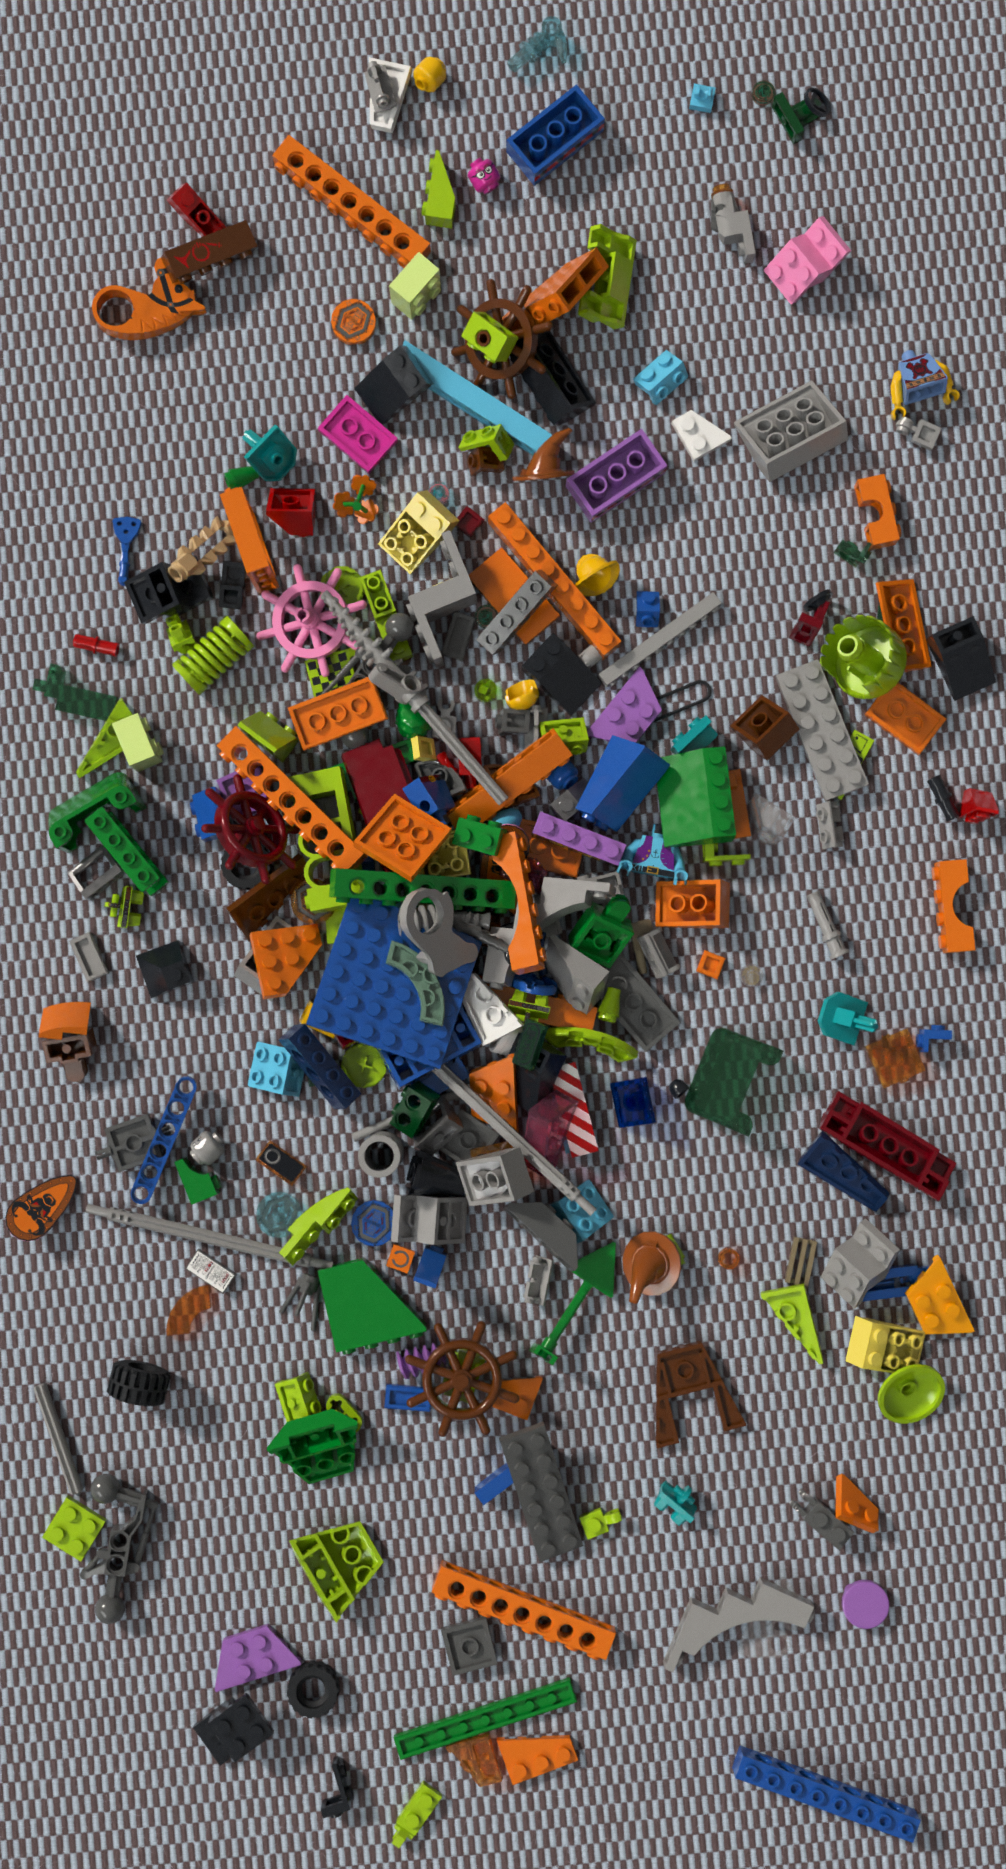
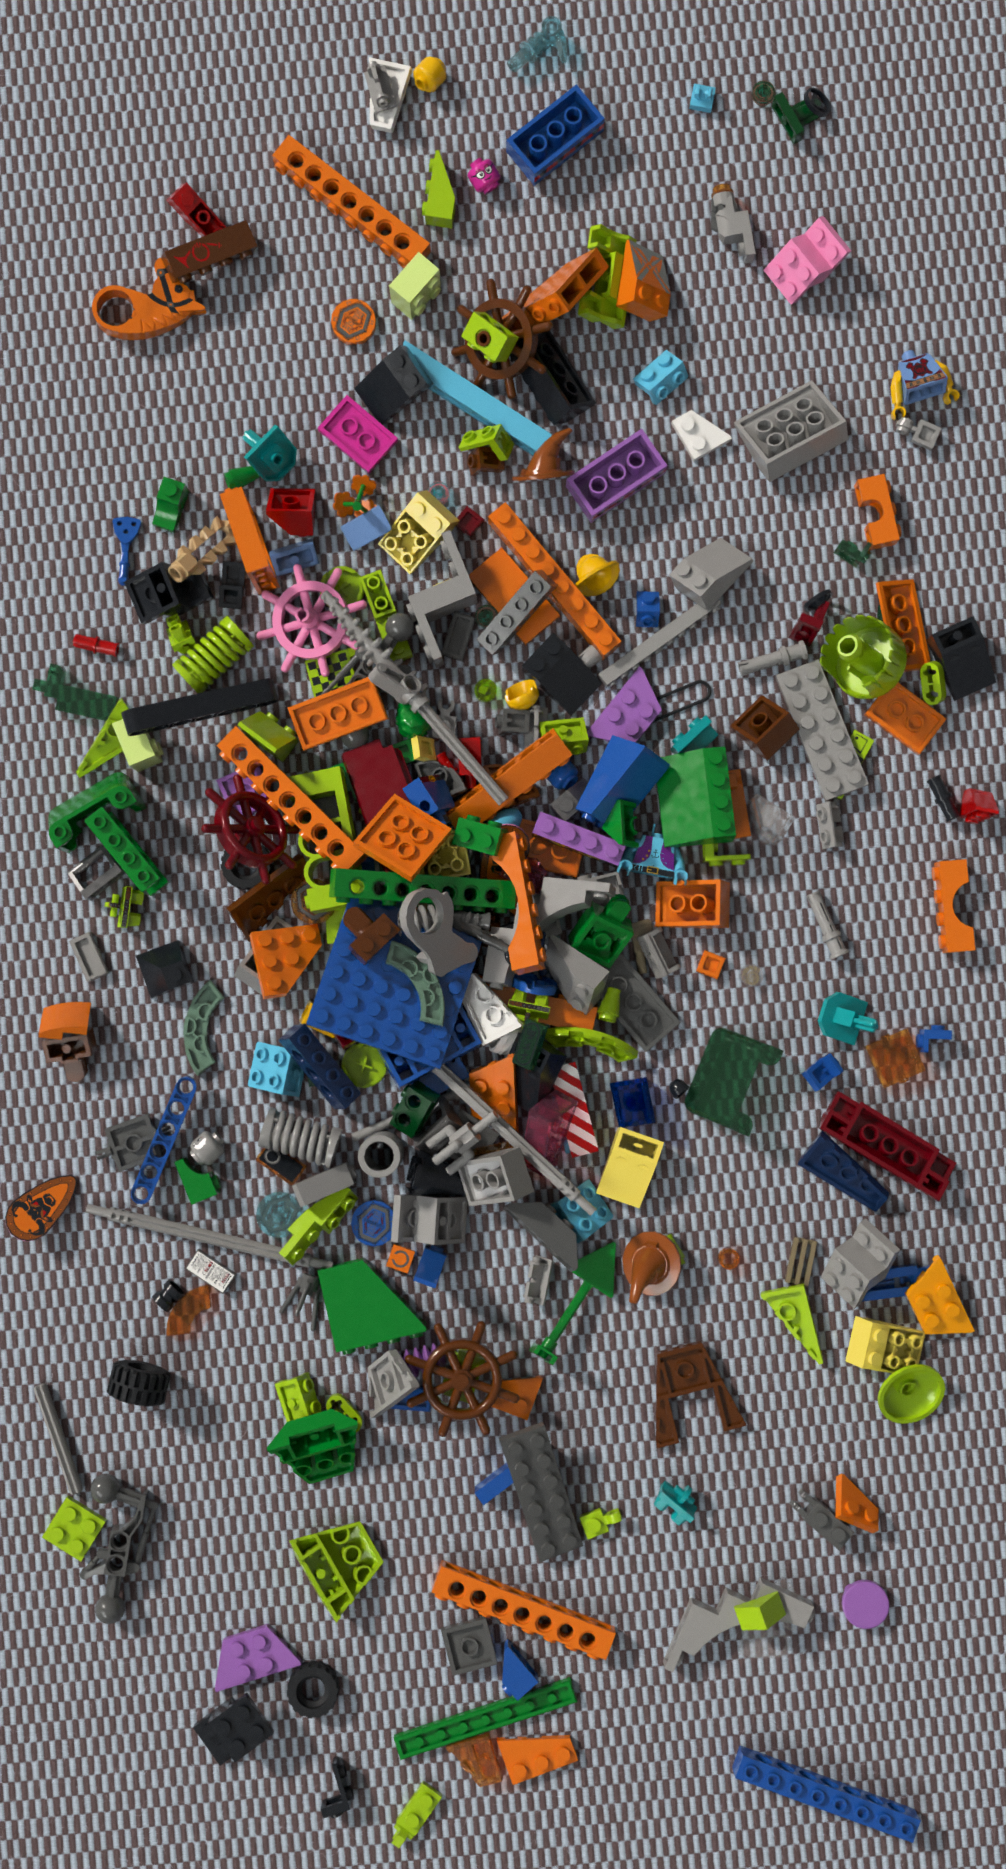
(166, 1297): none -> black wheel
(170, 504): none -> green arch
(196, 1027): none -> sand green tile
(199, 707): none -> black beam
(205, 812): blue slope -> none
(290, 1143): none -> light grey piece
(298, 553): none -> medium blue slope
(324, 1183): none -> light grey slope
(366, 527): none -> medium blue slope
(370, 935): none -> reddish brown brick
(389, 1382): none -> light grey wing
(460, 1141): none -> light grey plant
(517, 1673): none -> blue slope
(621, 823): none -> green slope
(629, 1167): none -> light yellow slope
(643, 283): none -> orange slope
(710, 572): none -> light grey slope
(760, 1612): none -> lime slope
(782, 656): none -> light grey pin
(822, 1071): none -> blue bracket
(933, 683): none -> lime beam

